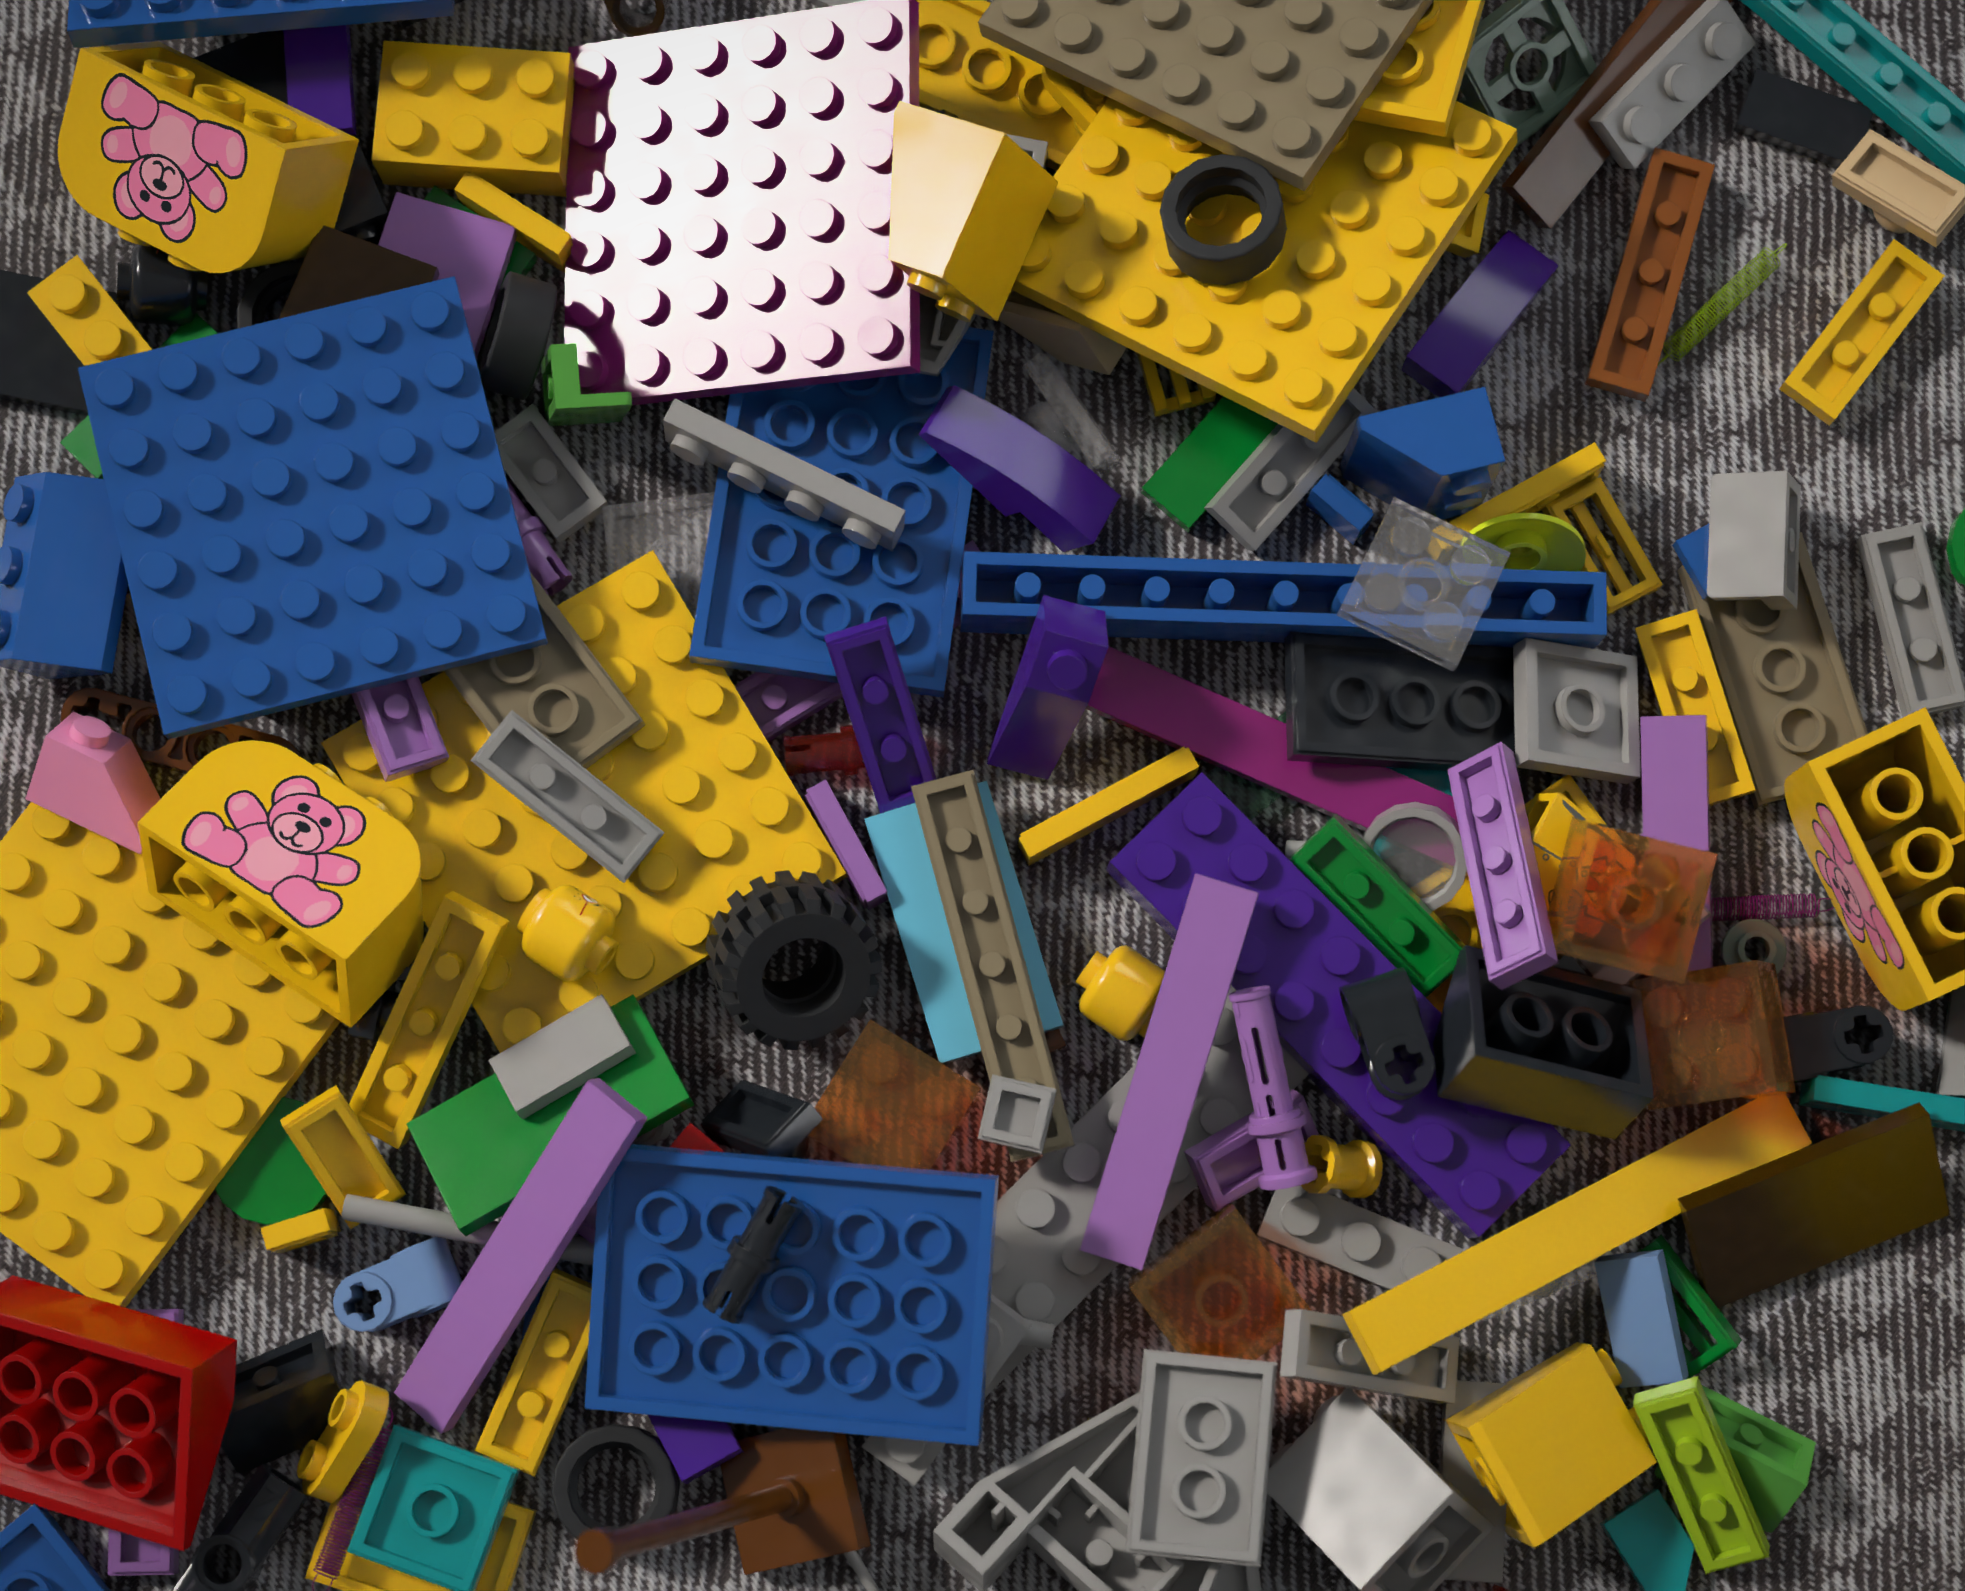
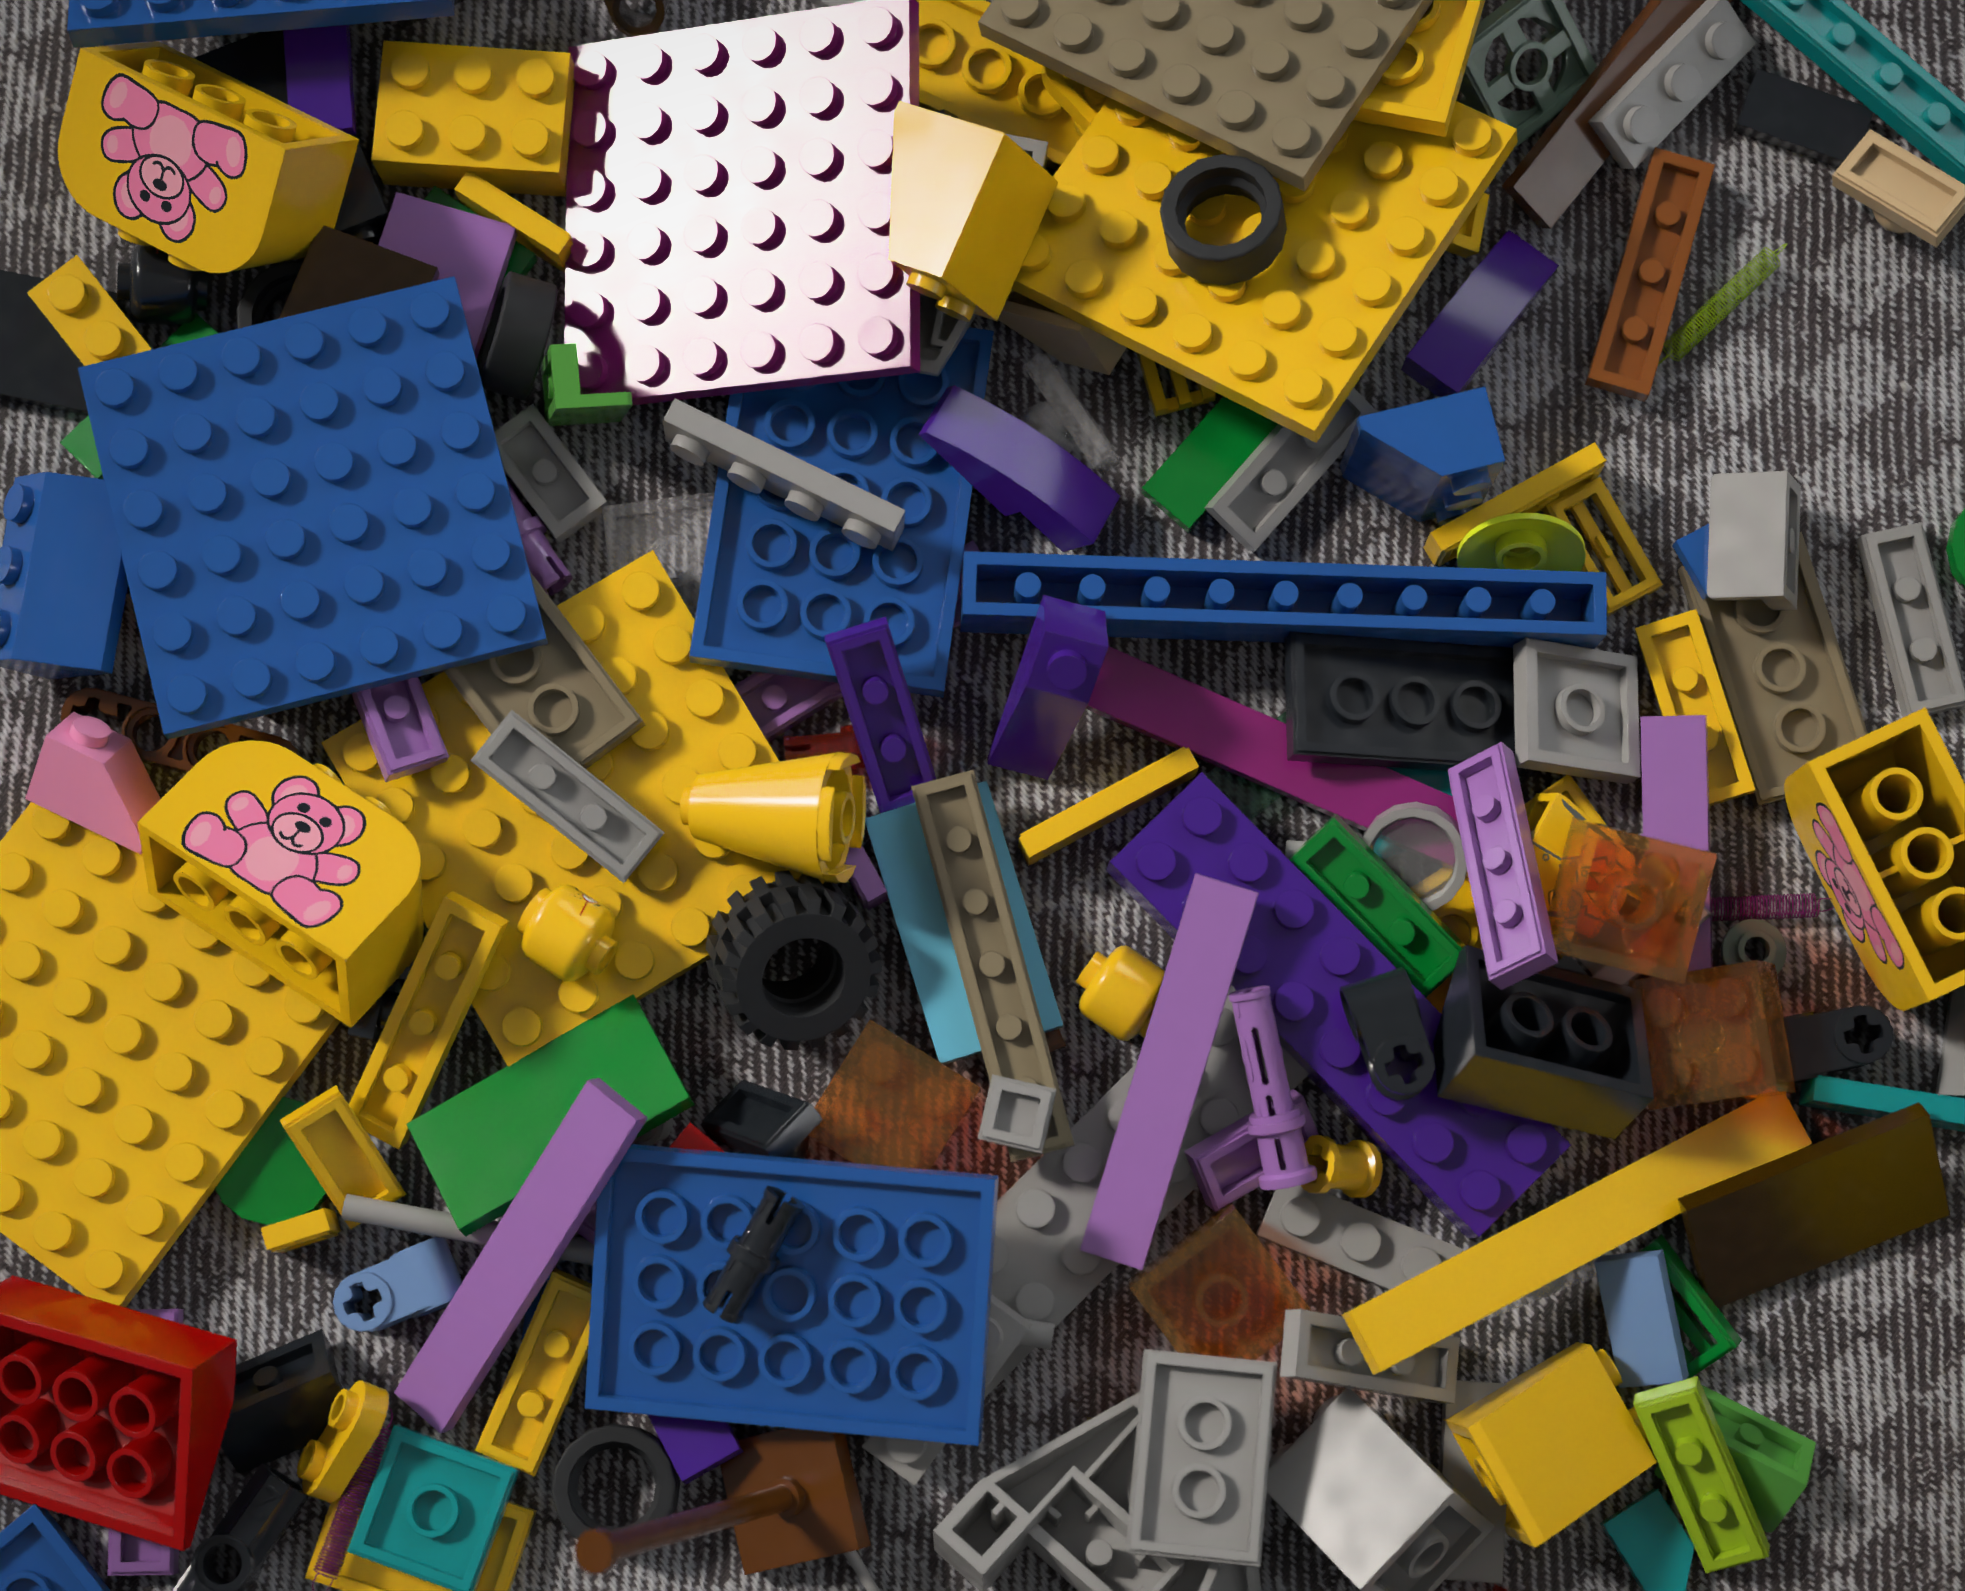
(561, 1056): light grey tile -> none
(783, 813): none -> yellow cone
(1340, 508): blue tile -> none
(1423, 584): clear plate -> none
(1861, 332): yellow plate -> none

